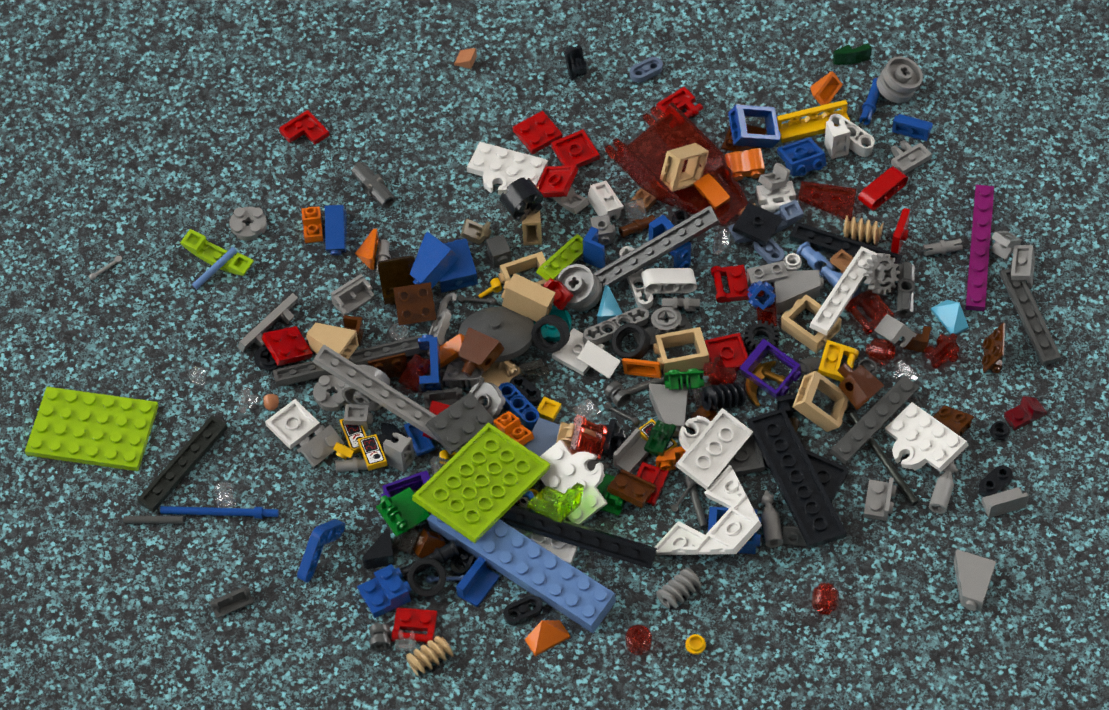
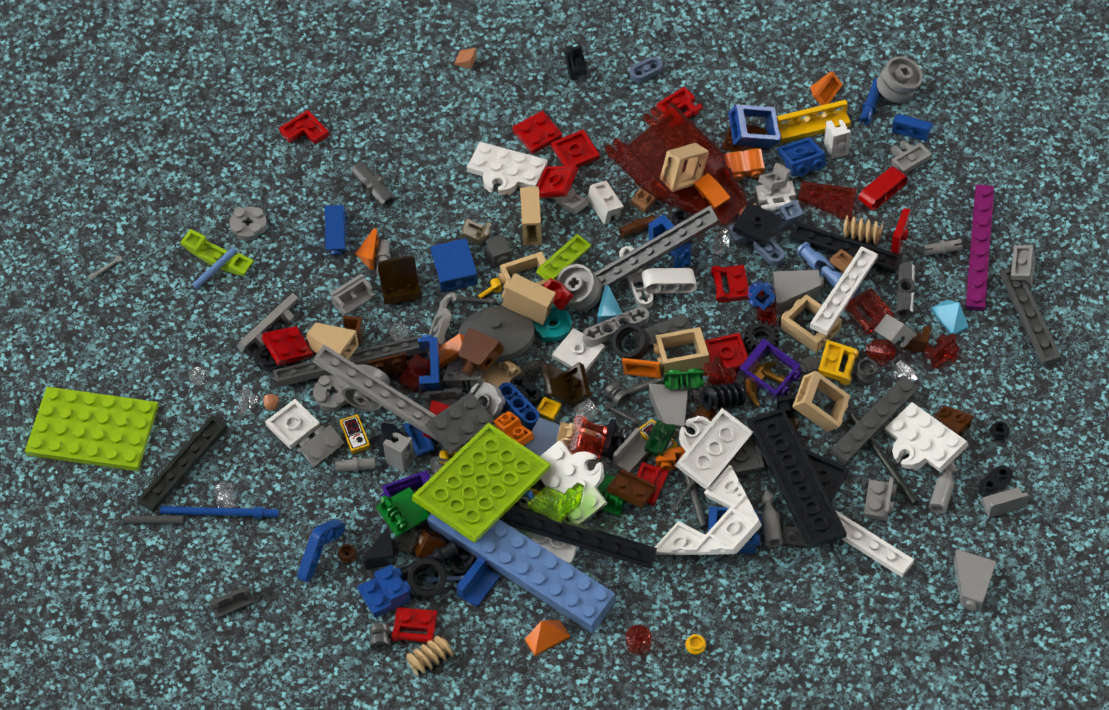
(312, 224): orange slope -> none
(343, 451): yellow plate -> none
(343, 550): none -> reddish brown plate
(358, 415): light grey bracket -> none
(372, 452): tile -> none
(406, 644): clear tile -> none
(414, 303): reddish brown hinge -> none
(432, 261): blue slope -> none
(522, 199): black brick -> none
(522, 610): black plate -> none
(541, 343): black tyre -> none
(568, 385): none -> dark brown bracket
(592, 250): blue panel -> none
(598, 359): white hinge -> none
(605, 229): light grey brick -> none
(635, 209): clear tile -> none
(673, 316): light grey gear -> none
(678, 587): light grey piece -> none
(689, 305): light grey hinge -> none
(767, 272): light grey bracket -> none
(792, 258): white plate -> none
(825, 598): clear red head -> none
(848, 56): dark green slope -> none
(858, 384): reddish brown torso -> none
(859, 136): white beam -> none
(875, 547): none -> white plate
(881, 273): light grey gear -> none
(994, 350): reddish brown hinge -> none
(1004, 243): light grey slope -> none
(1025, 413): dark red slope -> none

